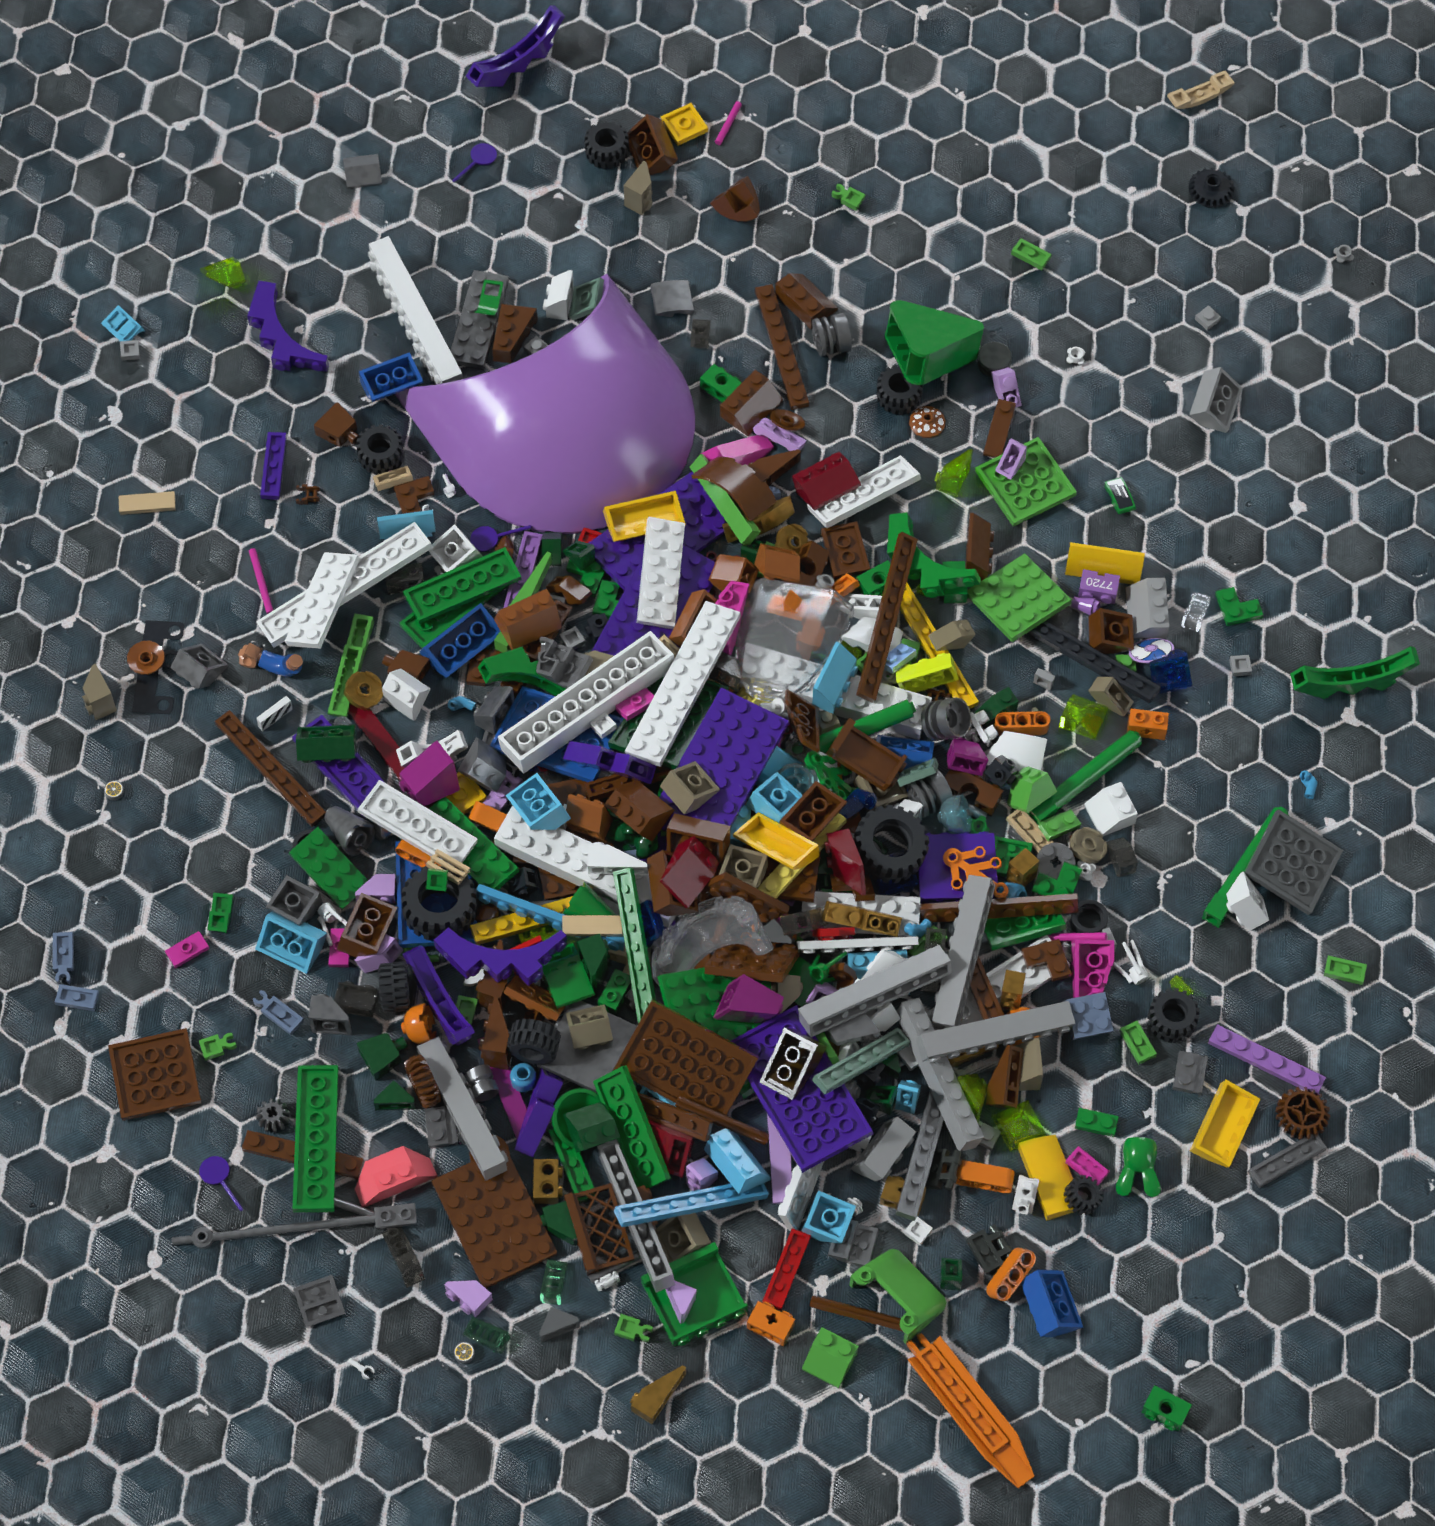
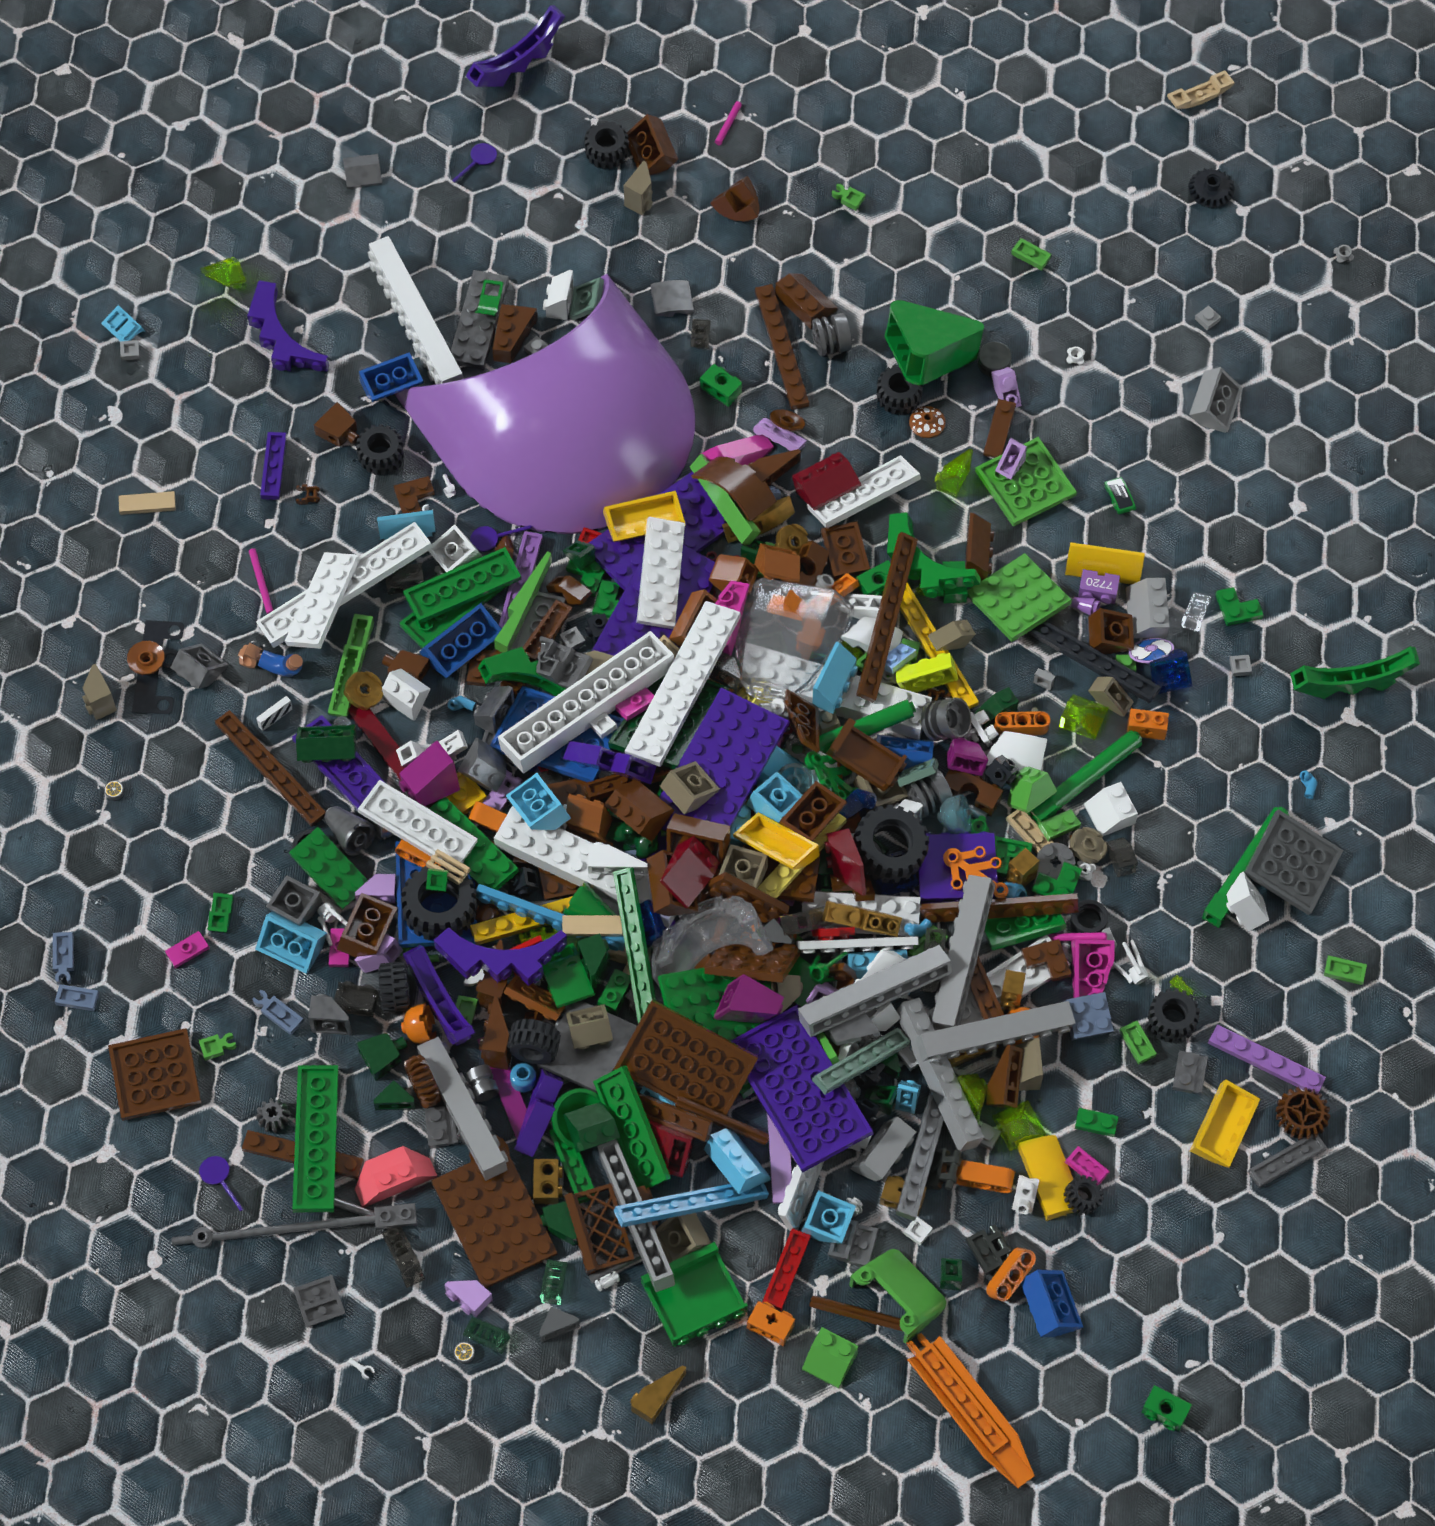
(392, 478): tan tile -> none
(528, 619): dark orange slope -> none
(552, 543): dark green slope -> none
(629, 1328): bright green plate -> none
(682, 1299): lavender slope -> none
(684, 124): yellow plate -> none
(700, 1174): lavender slope -> none
(750, 403): reddish brown slope -> none
(792, 1063): dark brown slope -> none
(1139, 1157): green piece -> none

